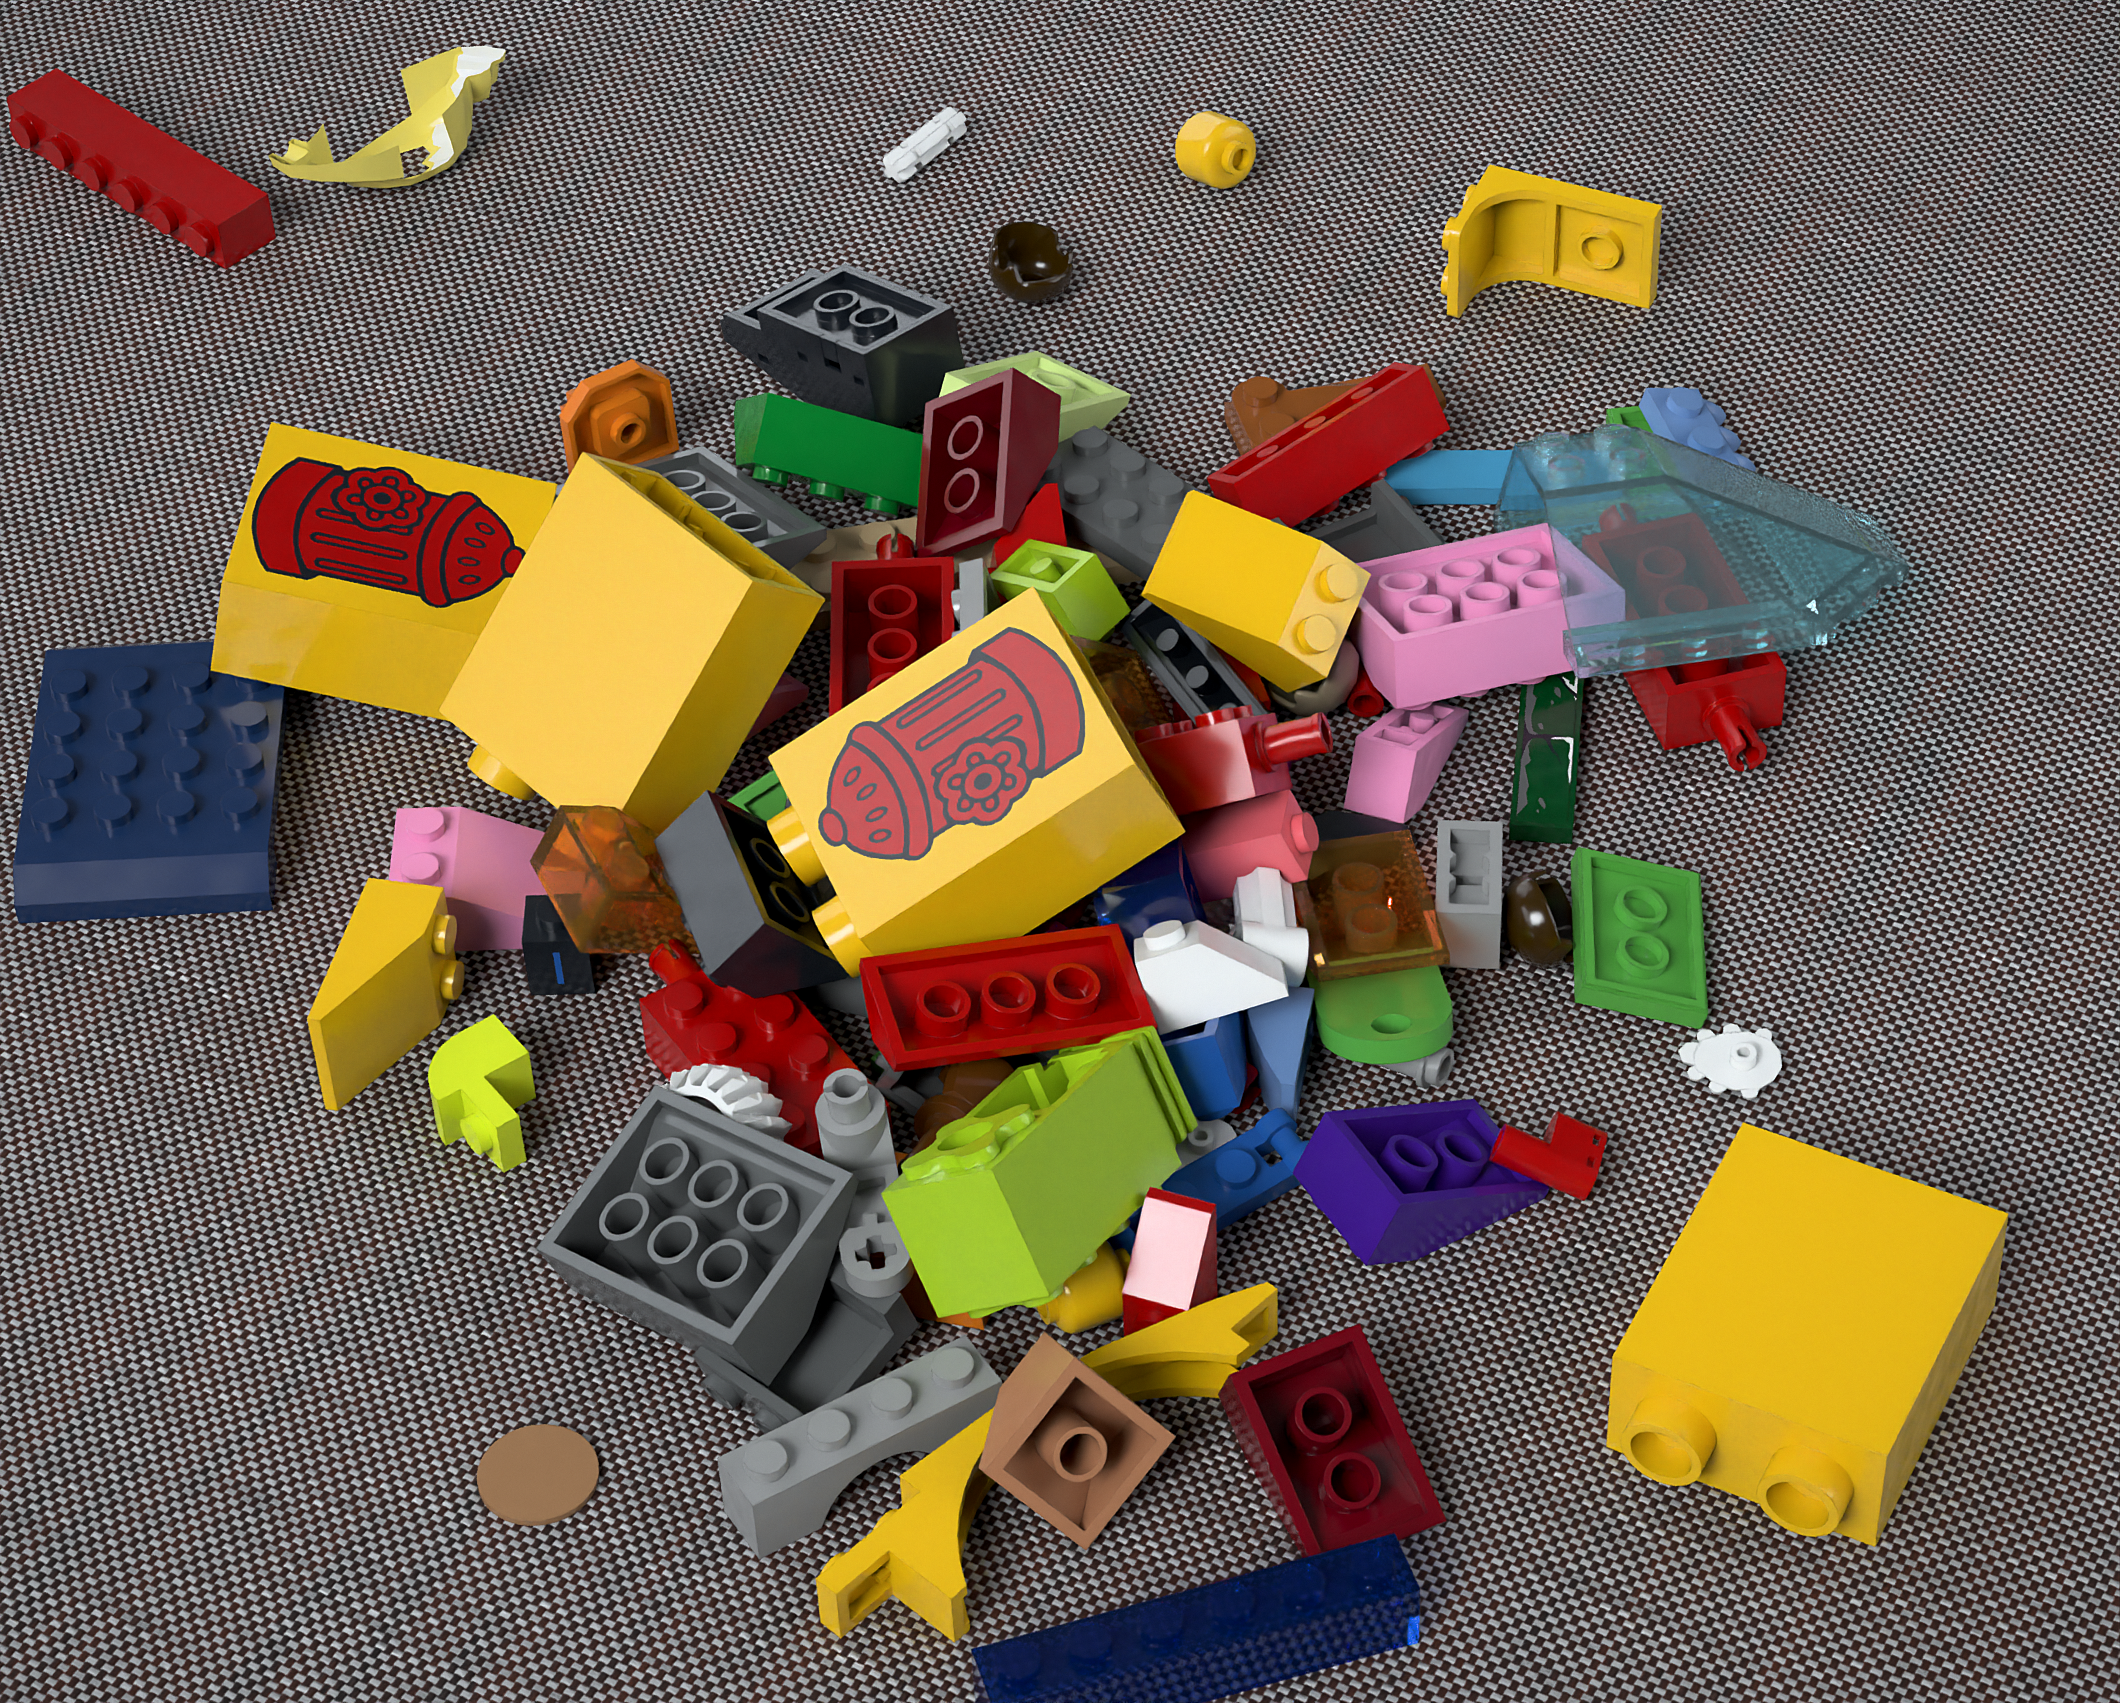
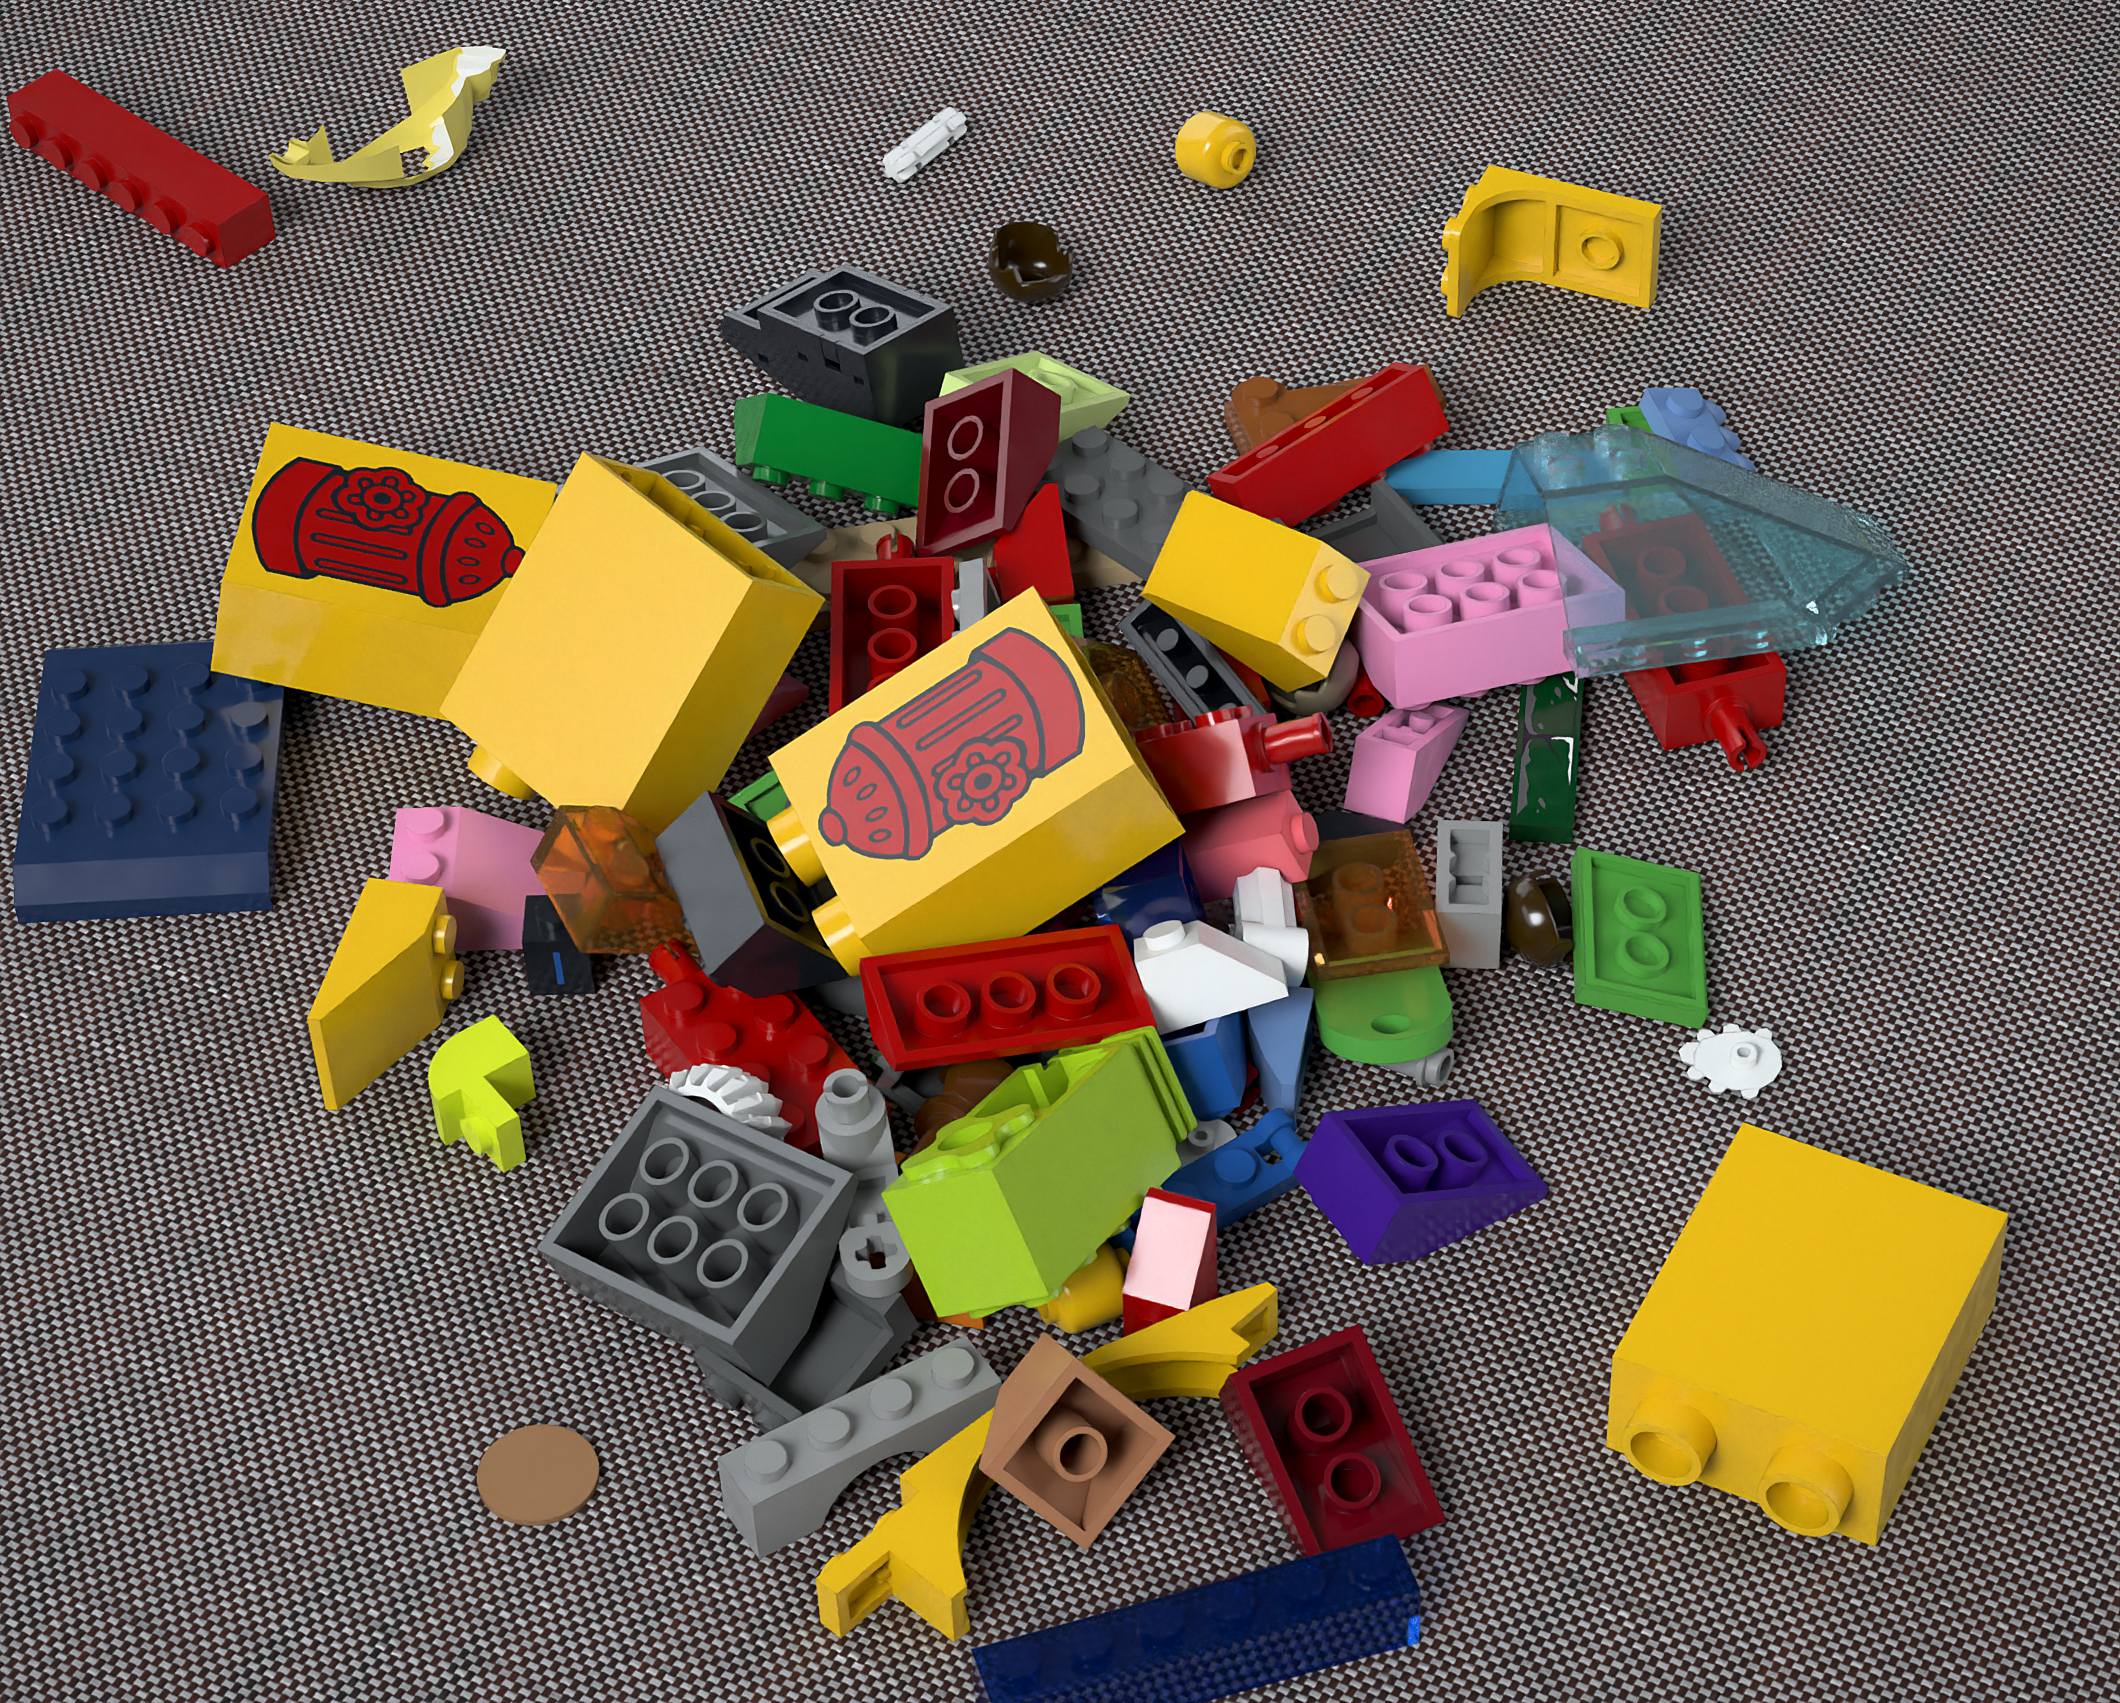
(620, 416): orange piece -> none
(1069, 583): lime slope -> none
(1559, 1160): red piece -> none

